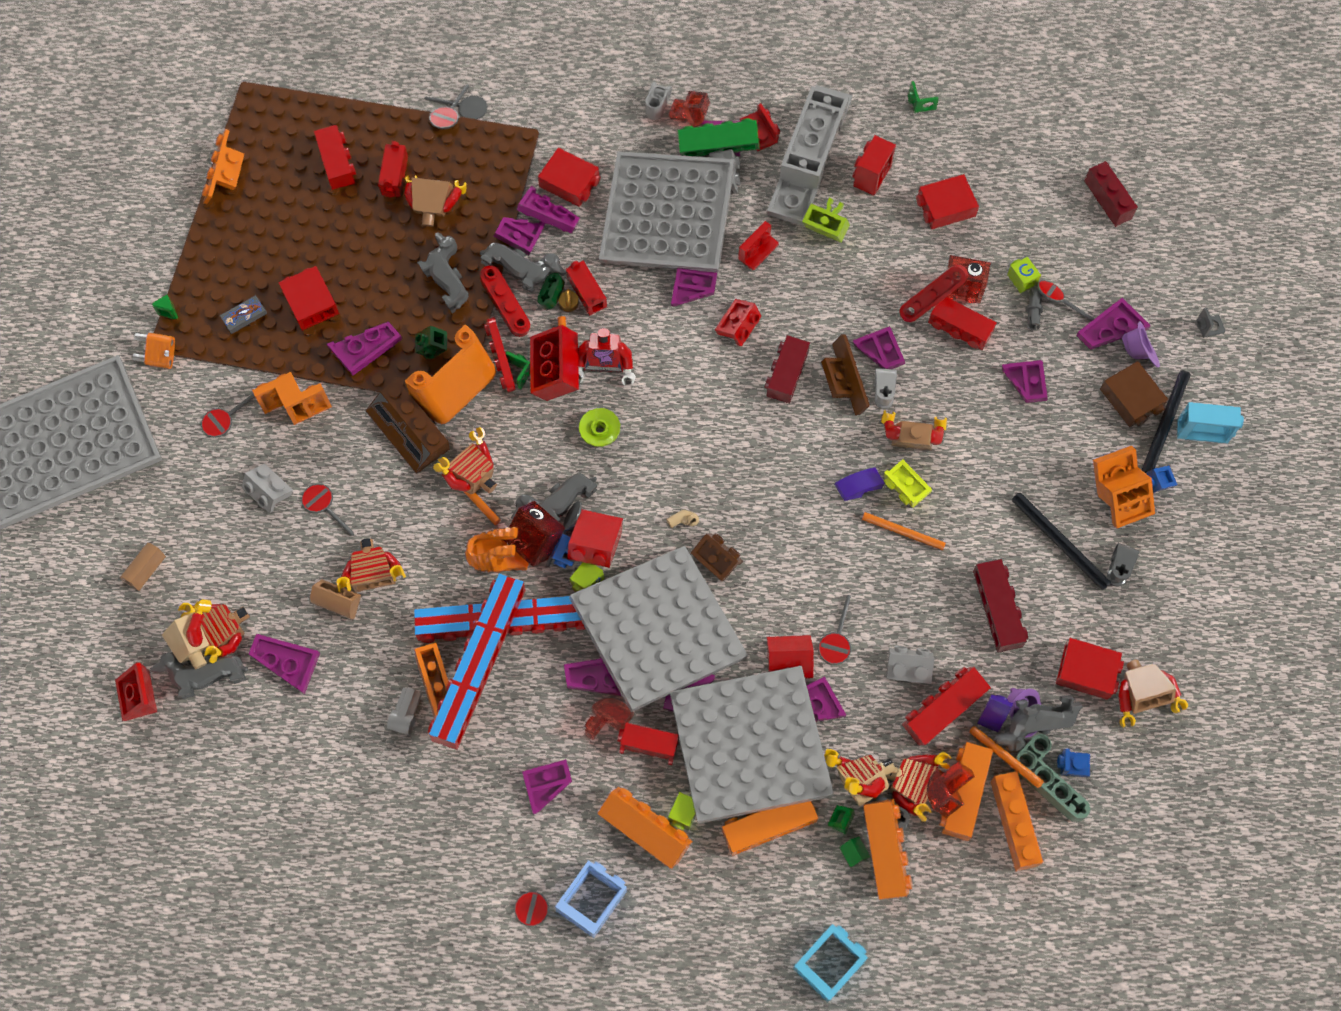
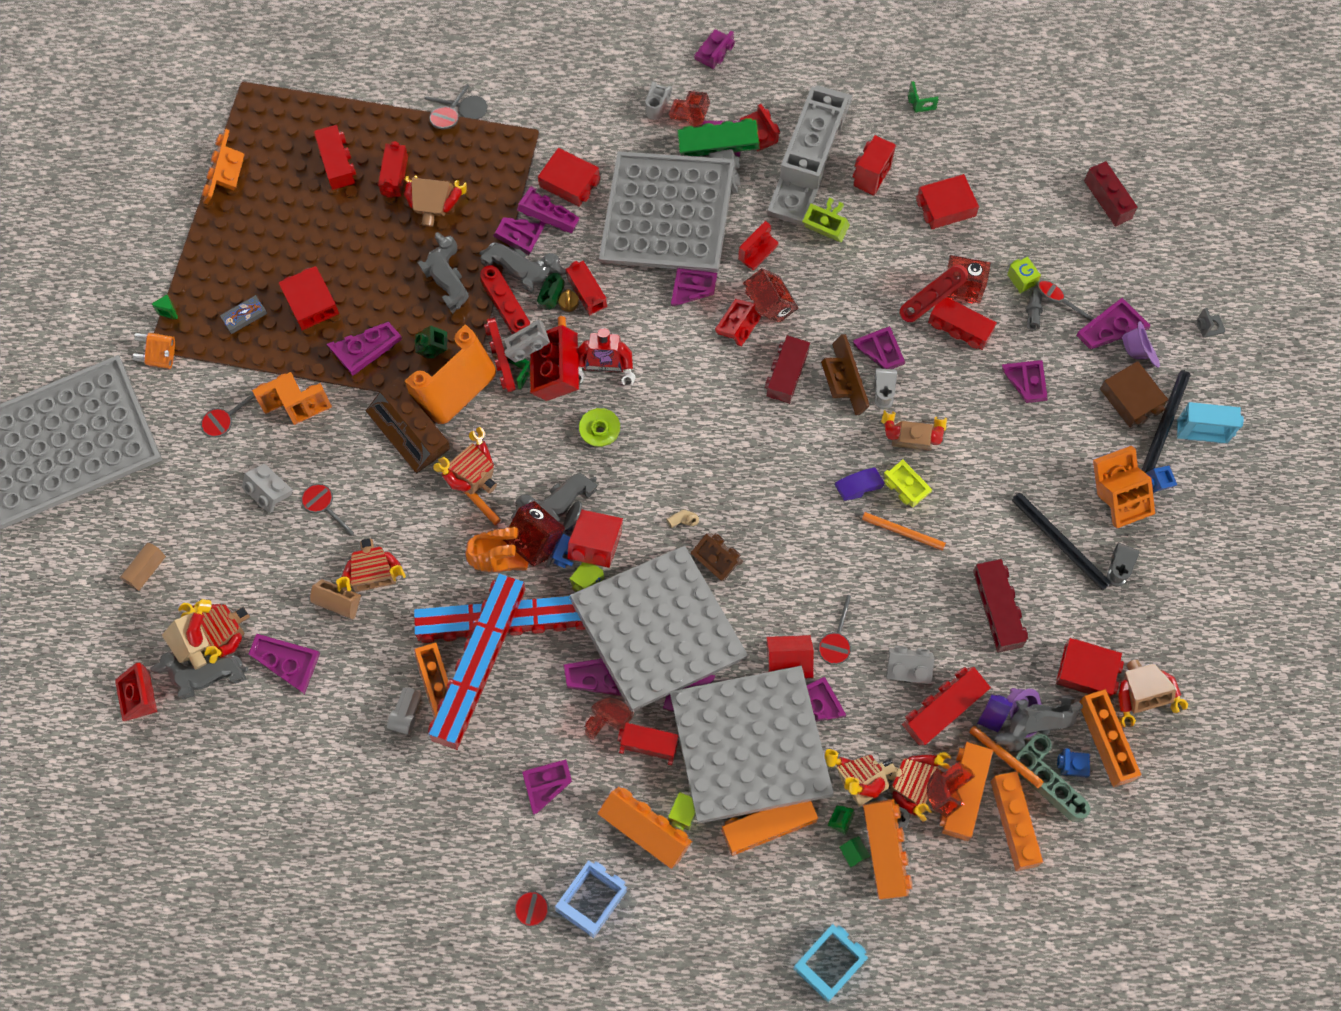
(526, 341): none -> light grey bracket
(714, 48): none -> magenta bracket
(770, 295): none -> clear red brick
(1109, 738): none -> orange brick

